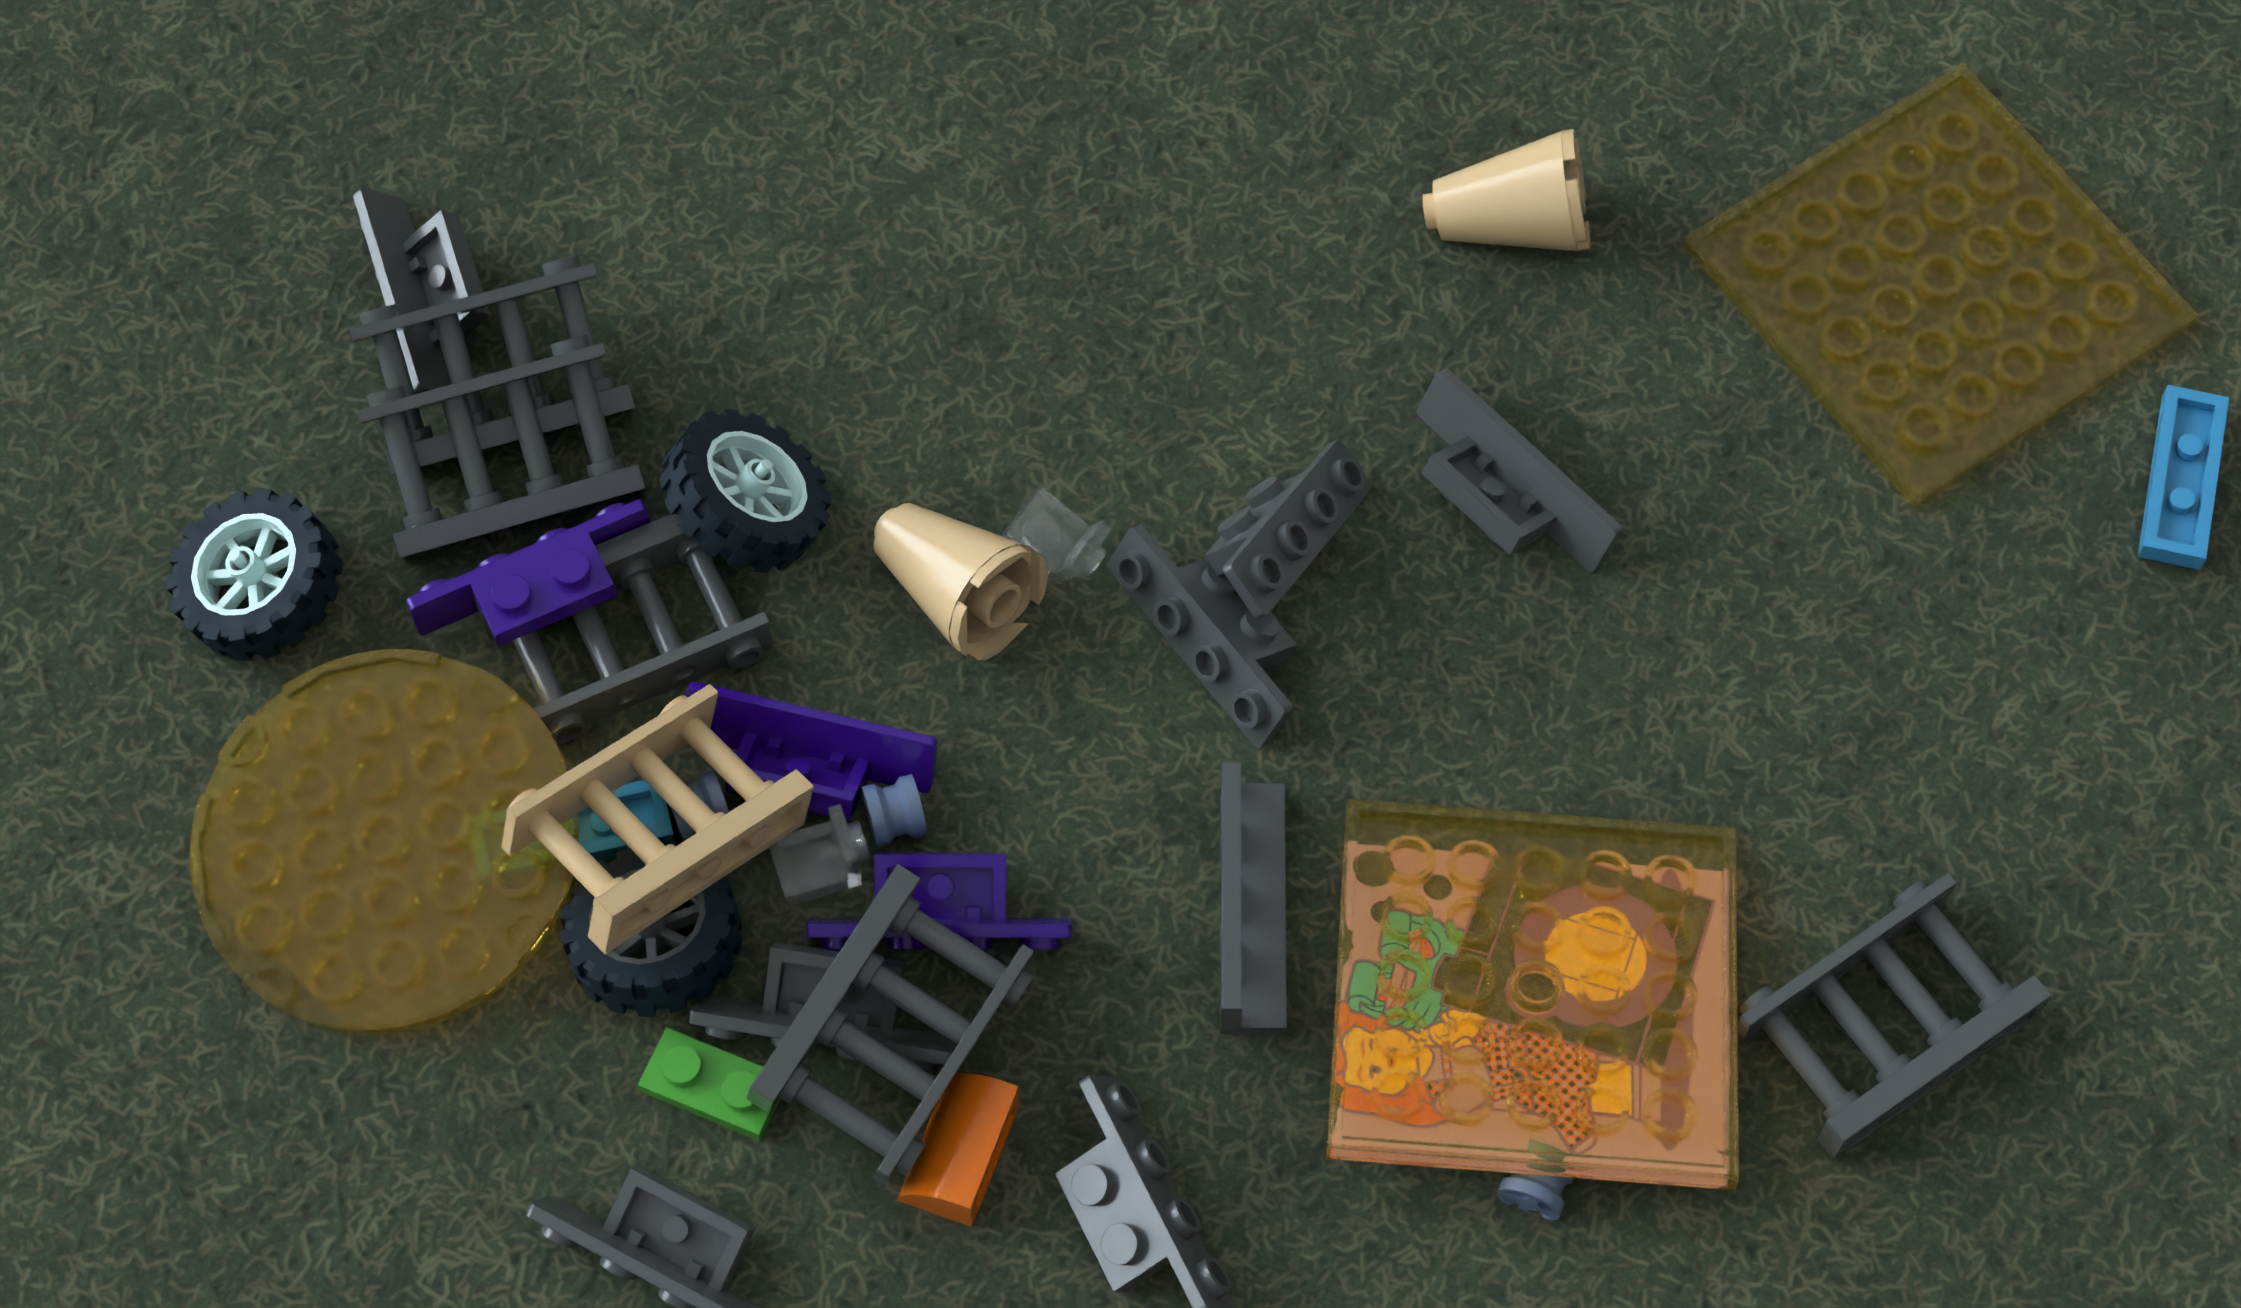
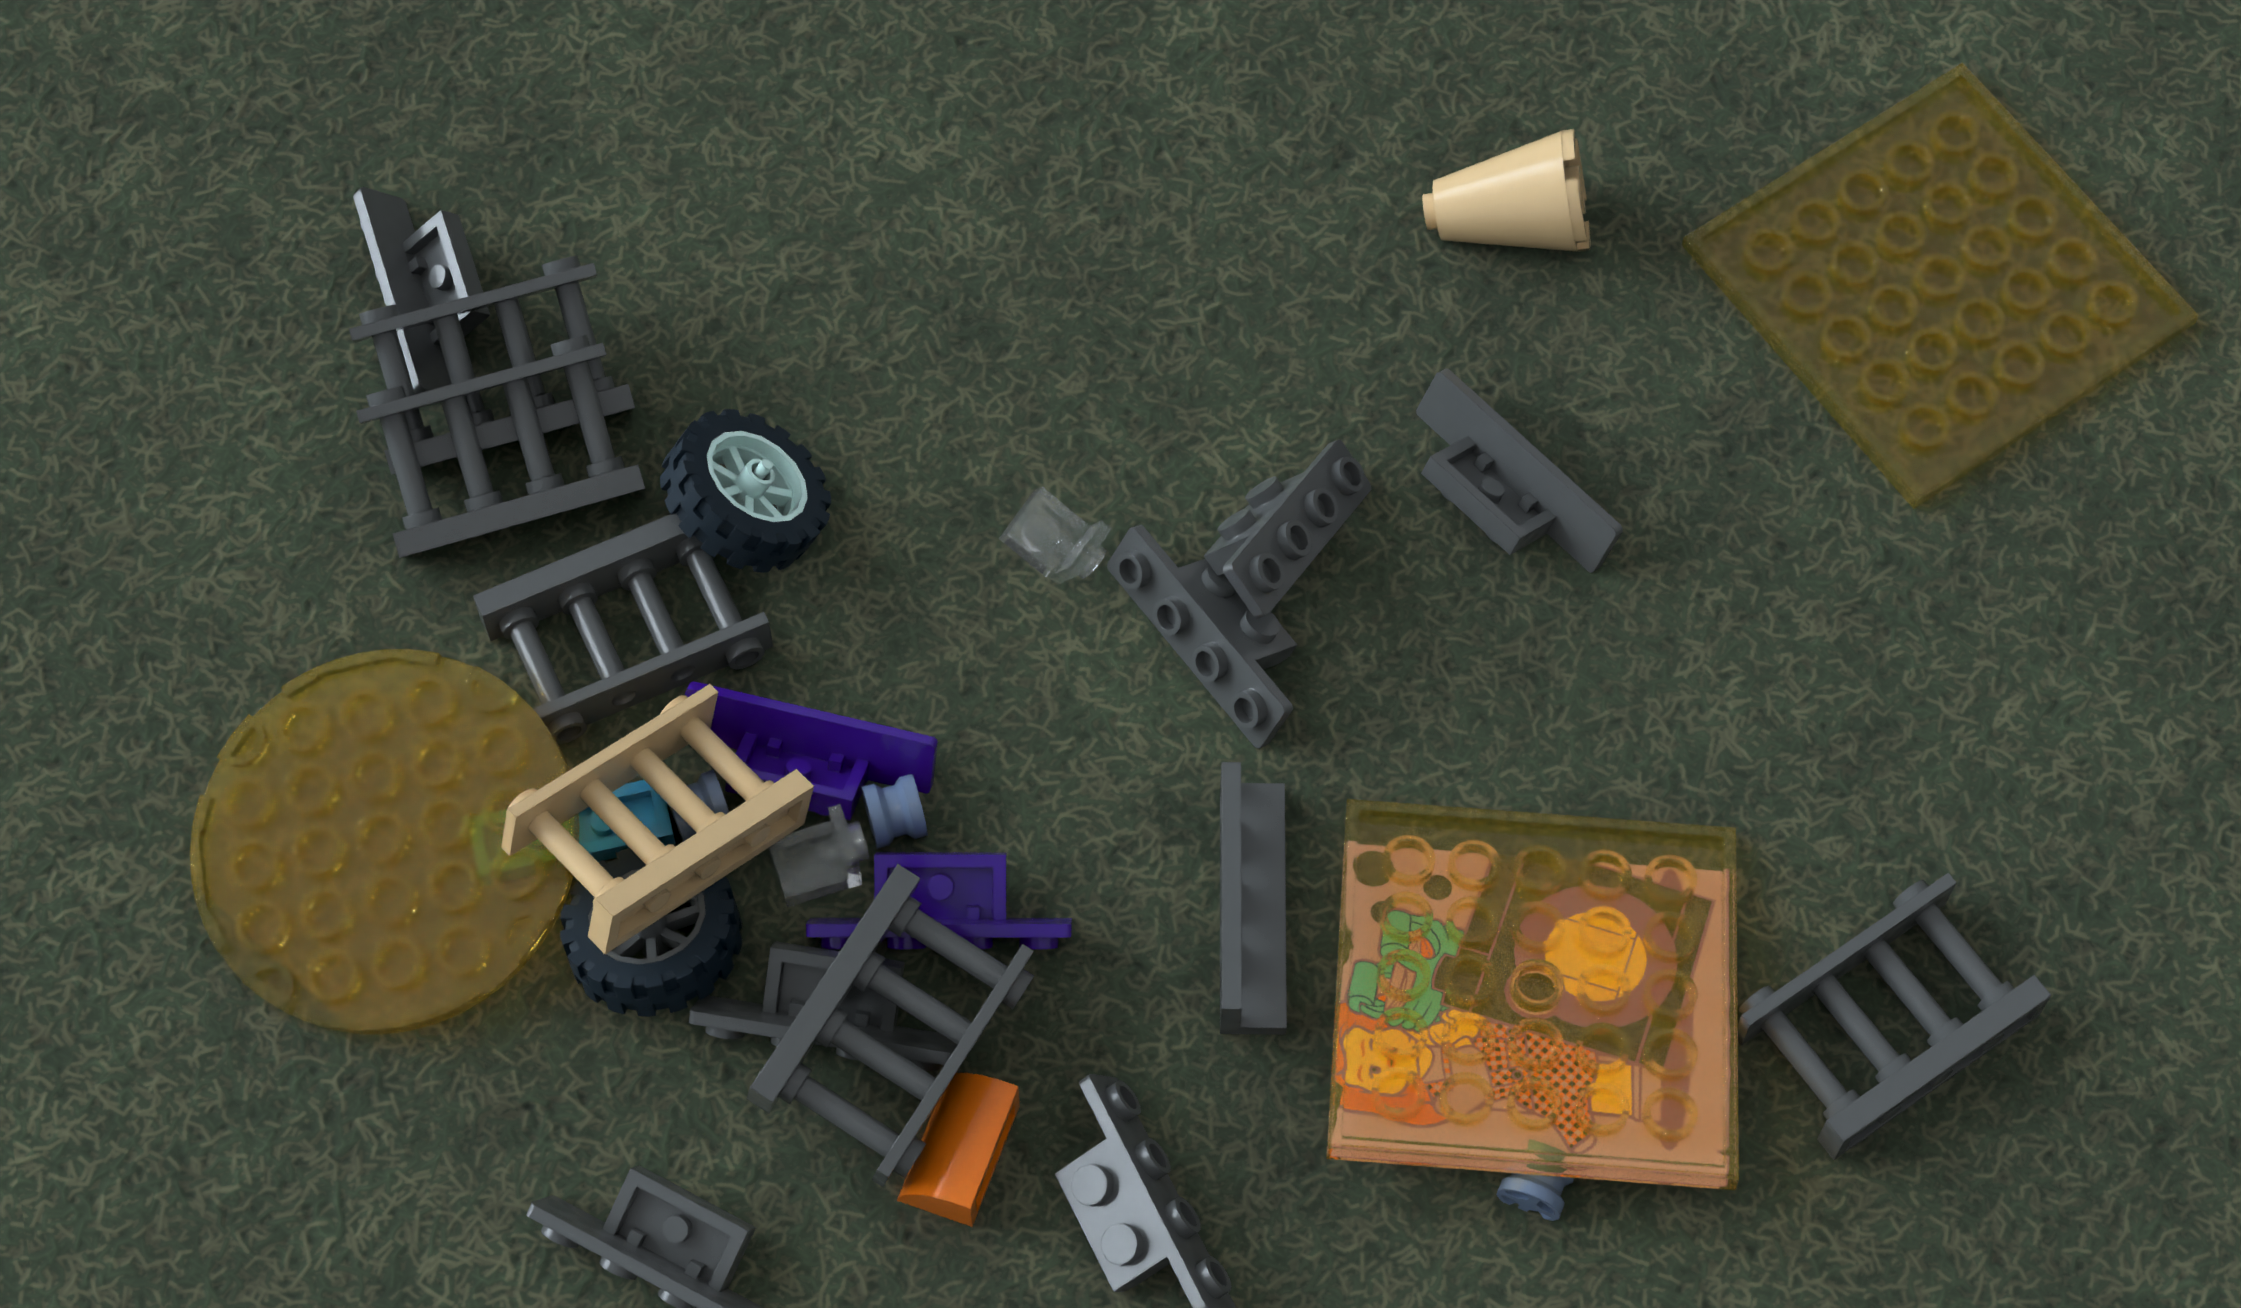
(219, 555): black wheel -> none
(533, 584): dark purple bracket -> none
(705, 1083): bright green plate -> none
(961, 576): tan cone -> none
(2183, 477): dark azure plate -> none

